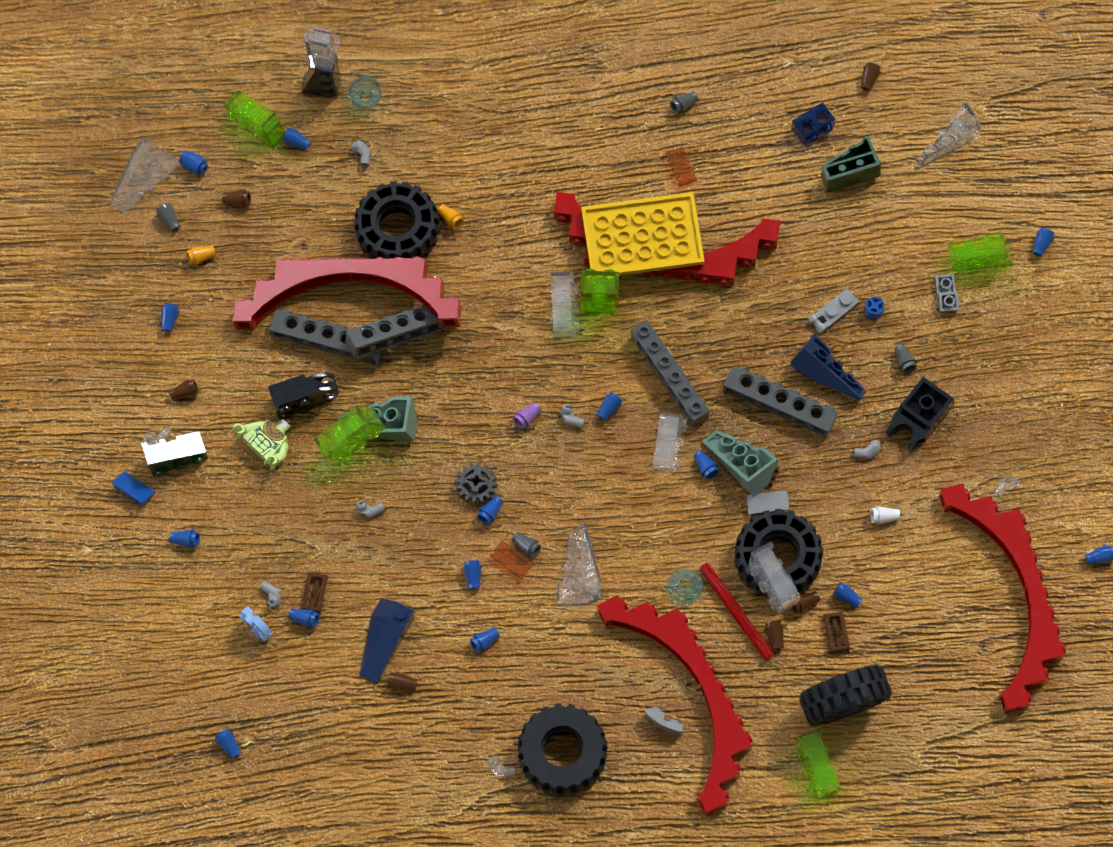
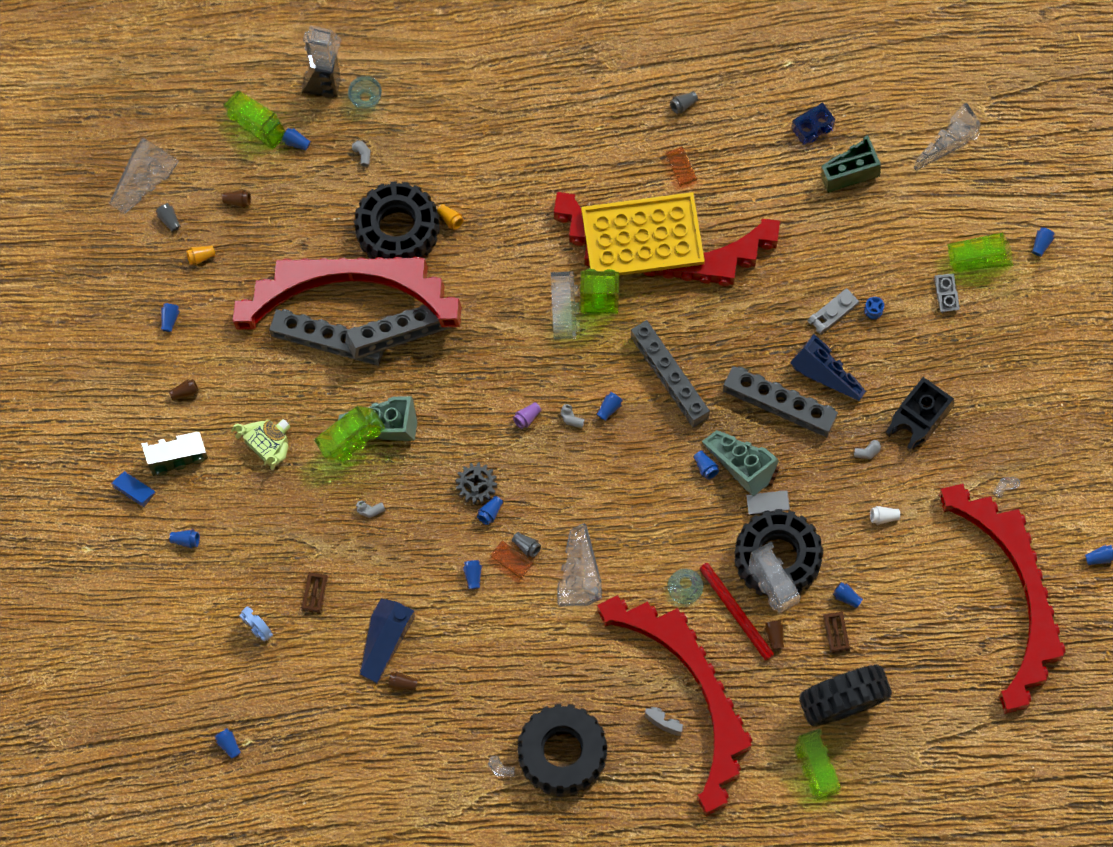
(153, 439): clear arm -> none
(193, 163): blue brick -> none
(273, 593): light grey arm -> none
(301, 394): black brick -> none
(306, 618): blue cone -> none
(483, 640): blue cone -> none
(669, 442): clear wedge -> none
(806, 601): reddish brown cone -> none
(870, 75): reddish brown cone -> none
(905, 360): dark grey cone -> none

